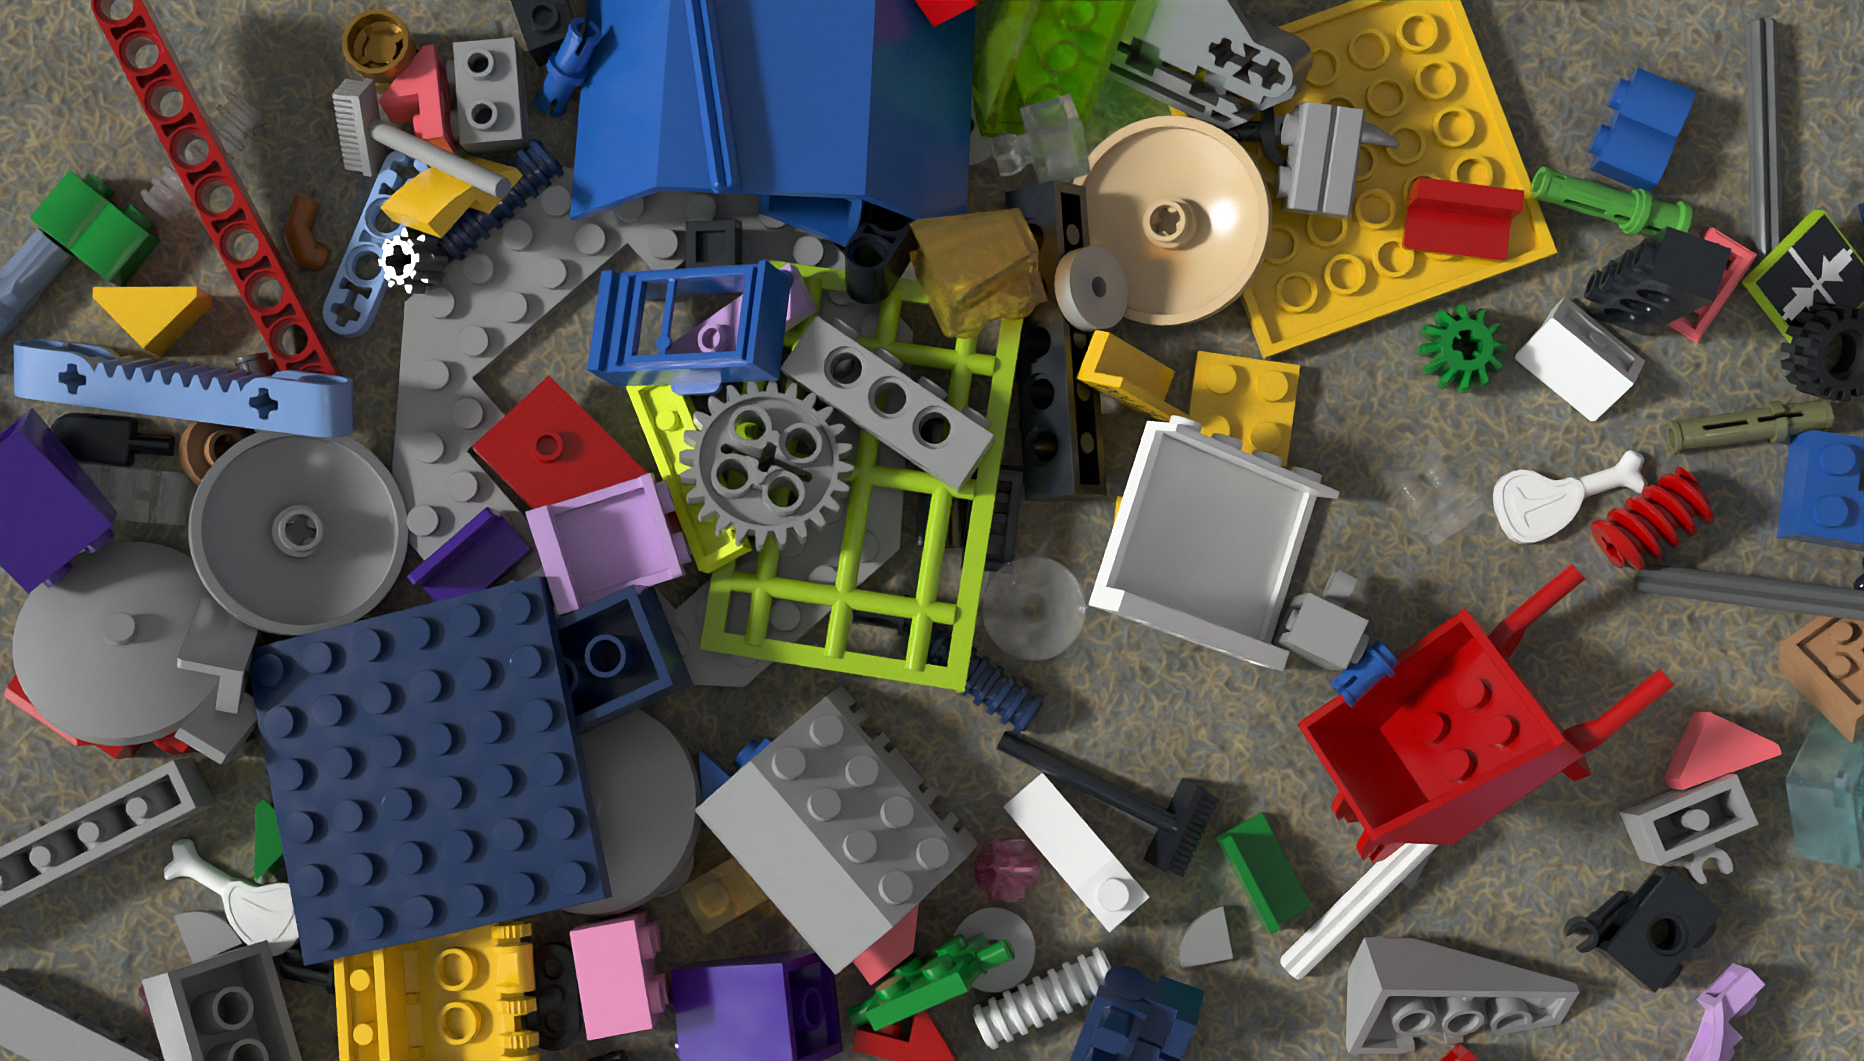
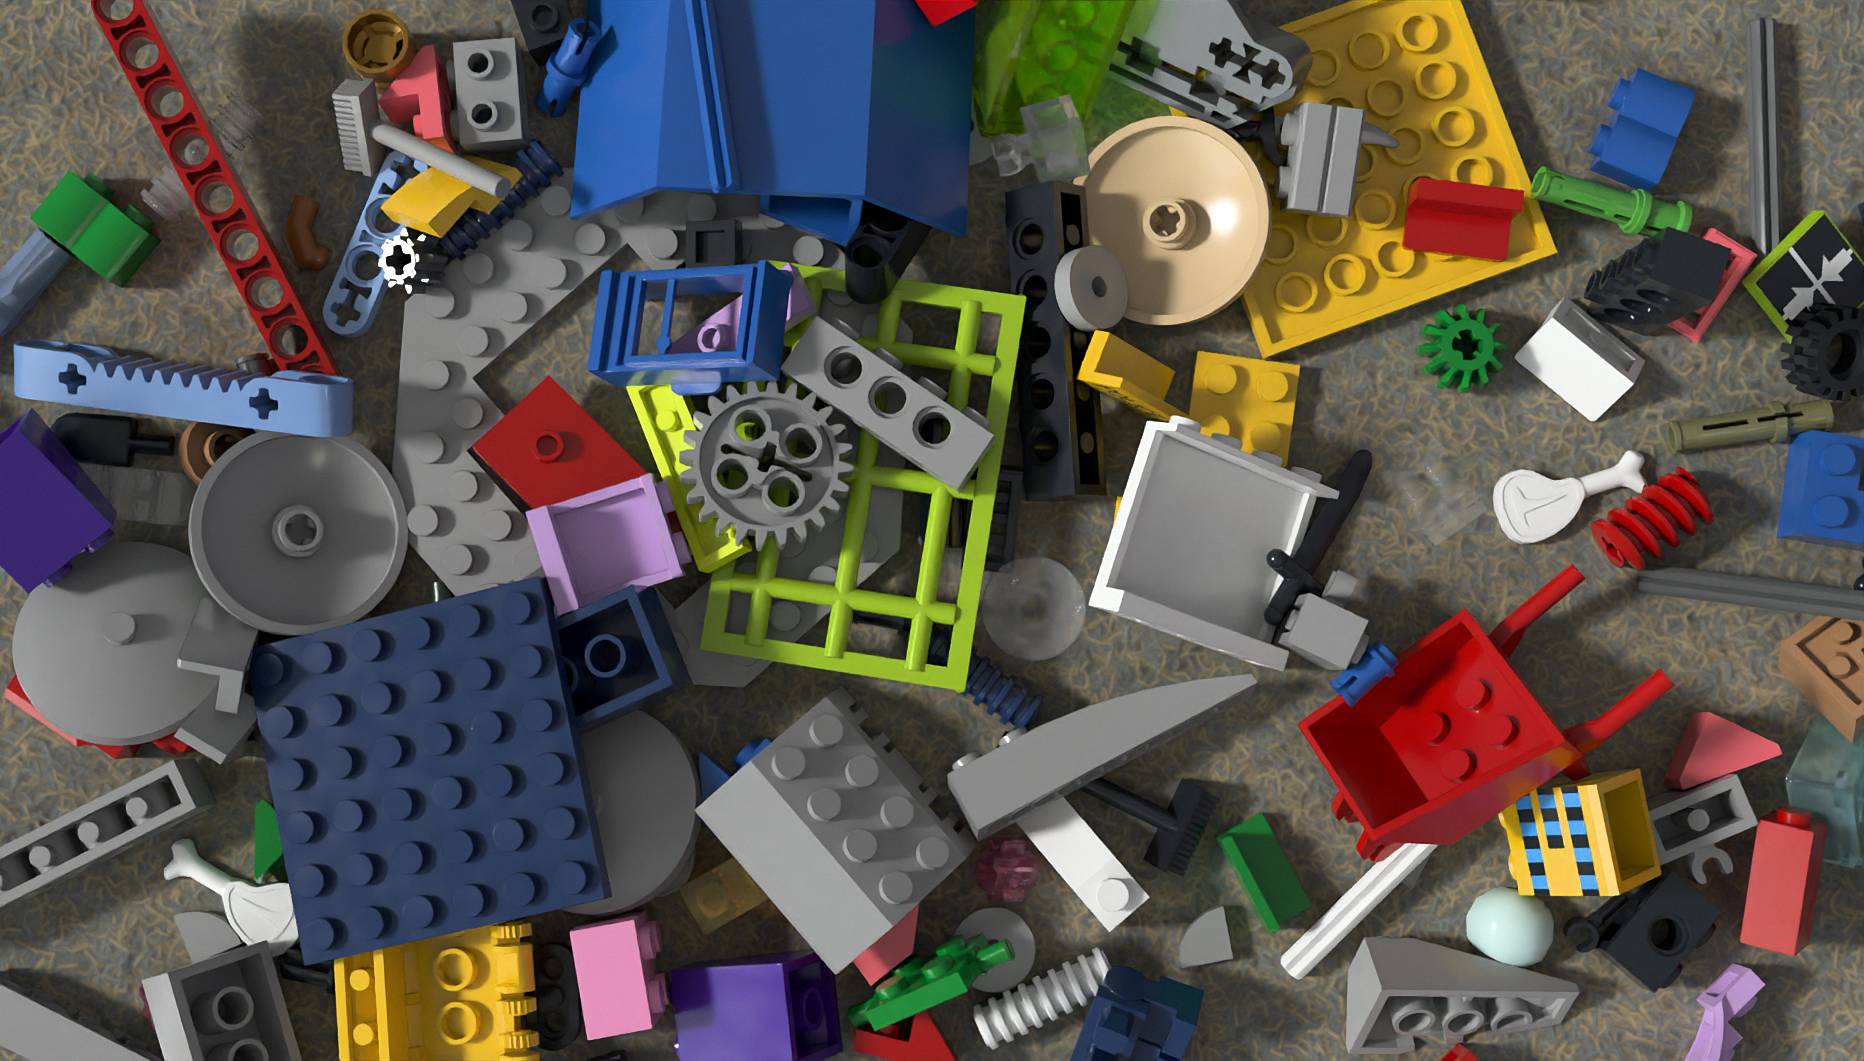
(154, 314): yellow slope -> none
(472, 557): dark purple panel -> none
(977, 269): clear yellow piece -> none
(1081, 747): none -> light grey slope
(1300, 569): none -> black sword
(1510, 927): none -> light aqua hair
(1582, 836): none -> yellow slope
(1784, 880): none -> brick

